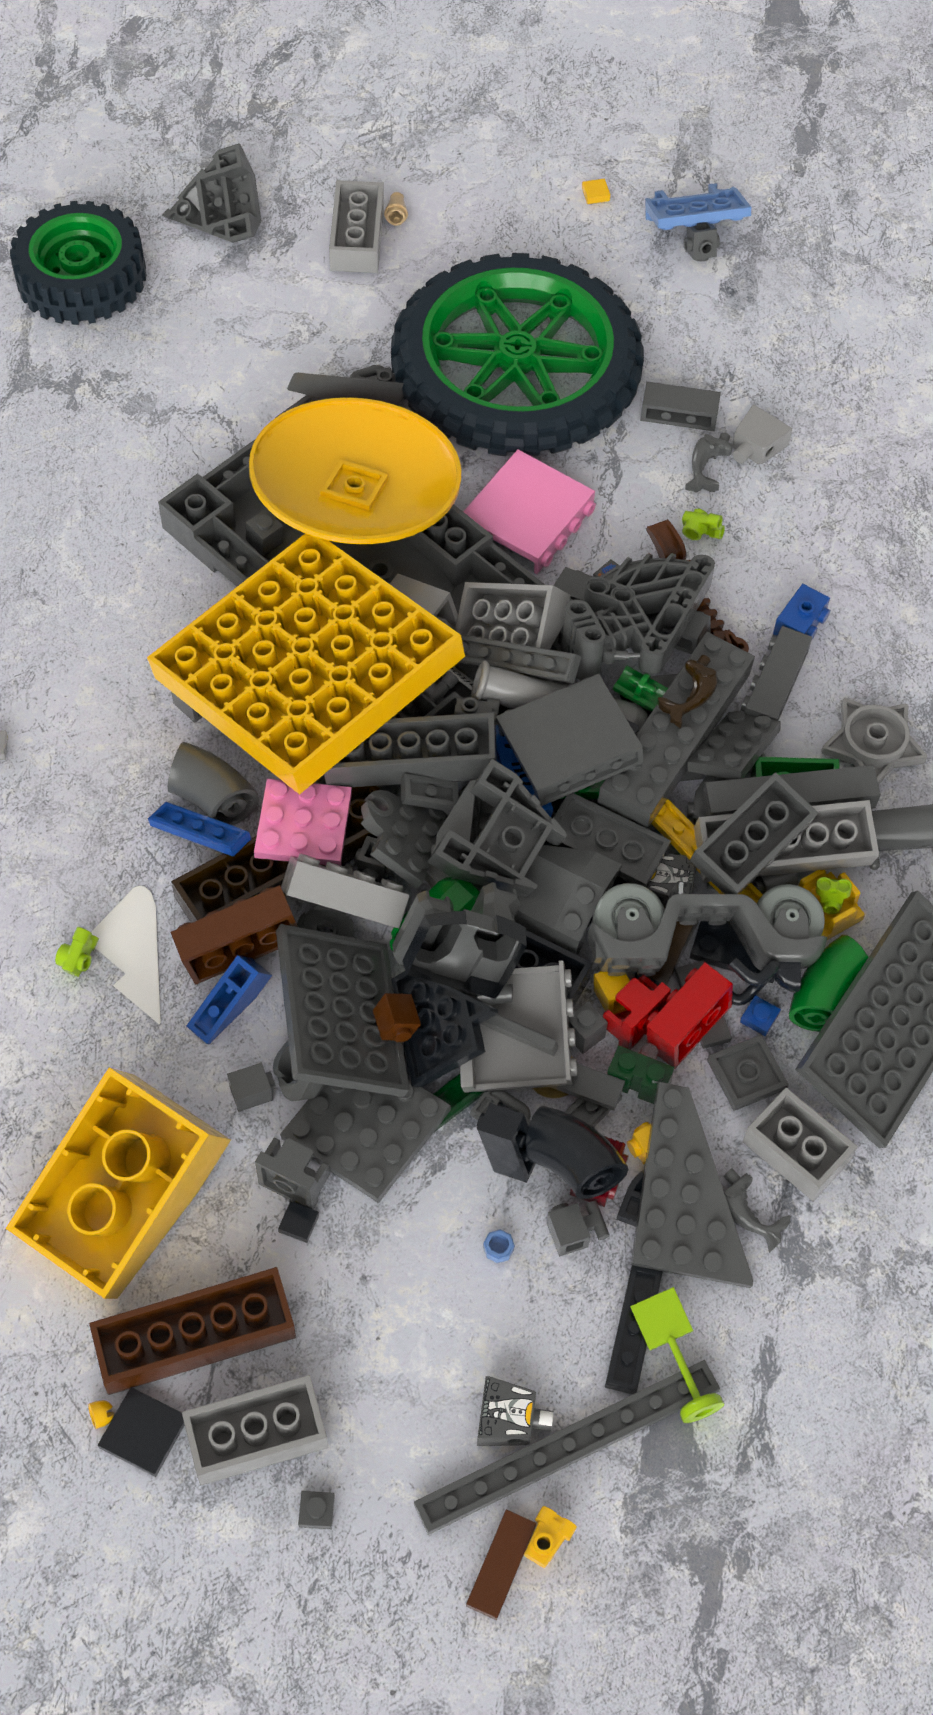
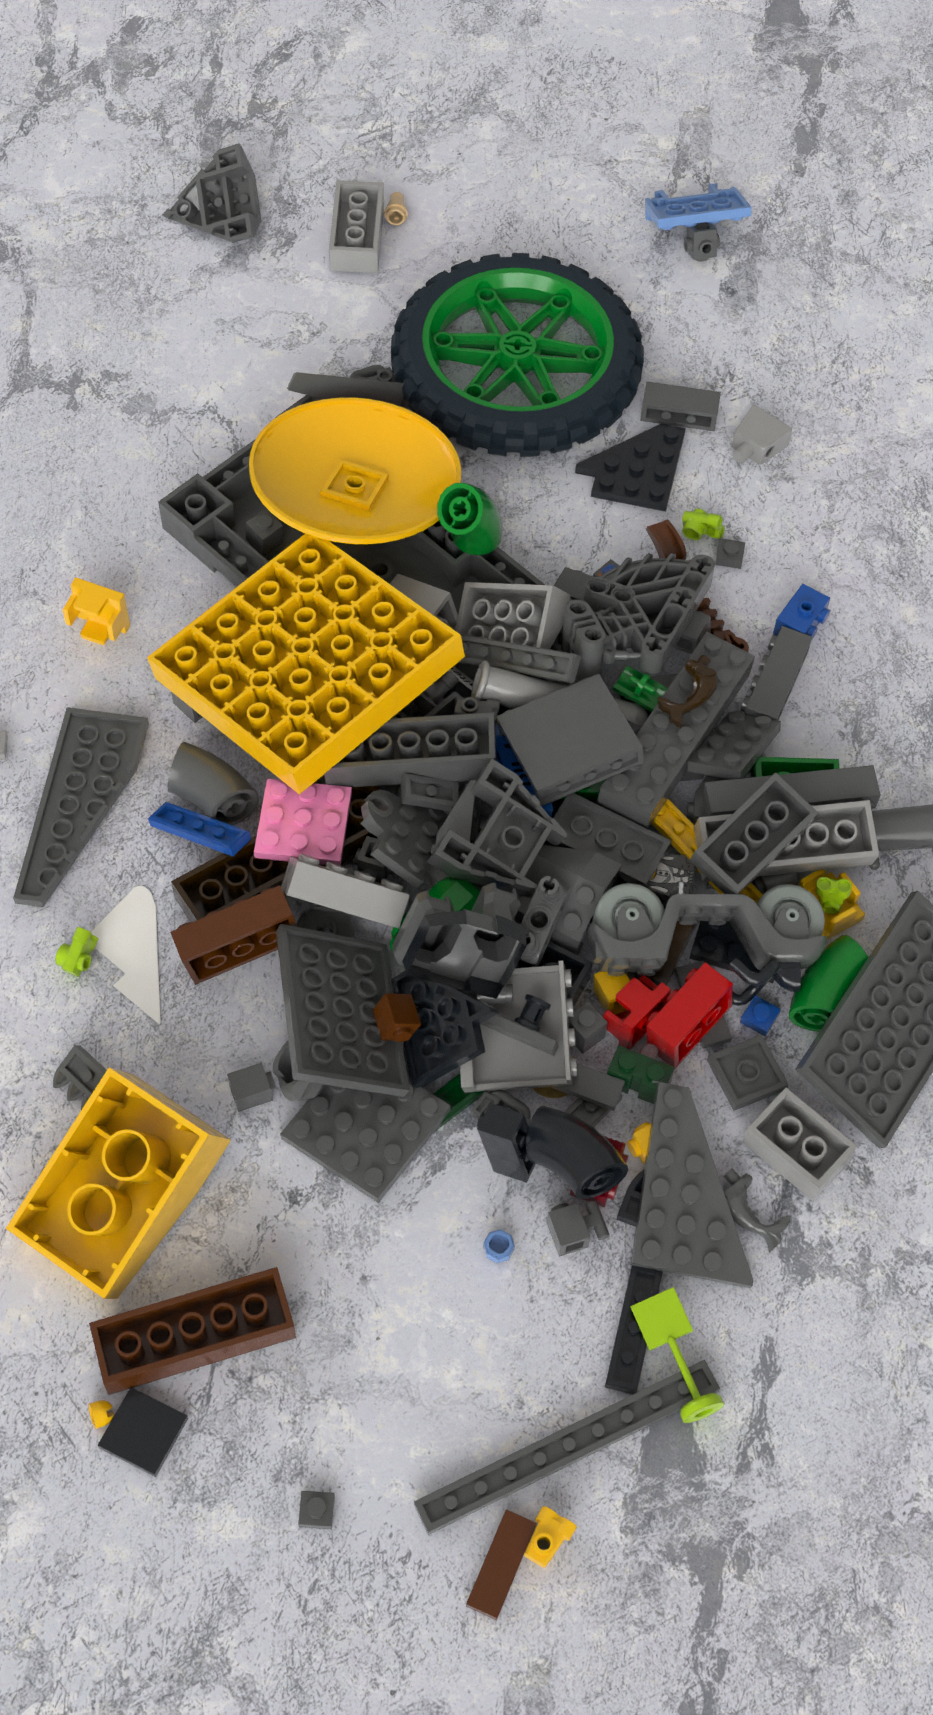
(78, 262): black wheel -> none
(83, 1073): none -> dark grey plate
(86, 776): none -> dark grey wing
(102, 609): none -> yellow panel
(229, 998): blue slope -> none
(255, 1430): light grey brick -> none
(287, 1174): dark grey panel -> none
(298, 1222): black tile -> none
(470, 518): none -> green brick
(509, 1414): torso -> none
(532, 508): bright pink panel -> none
(532, 1012): none -> black bush
(547, 902): none -> dark grey piece
(596, 191): yellow tile -> none
(637, 469): none -> black wing
(705, 449): dark grey animal -> none
(730, 553): none -> dark grey plate
(874, 737): light grey plate -> none

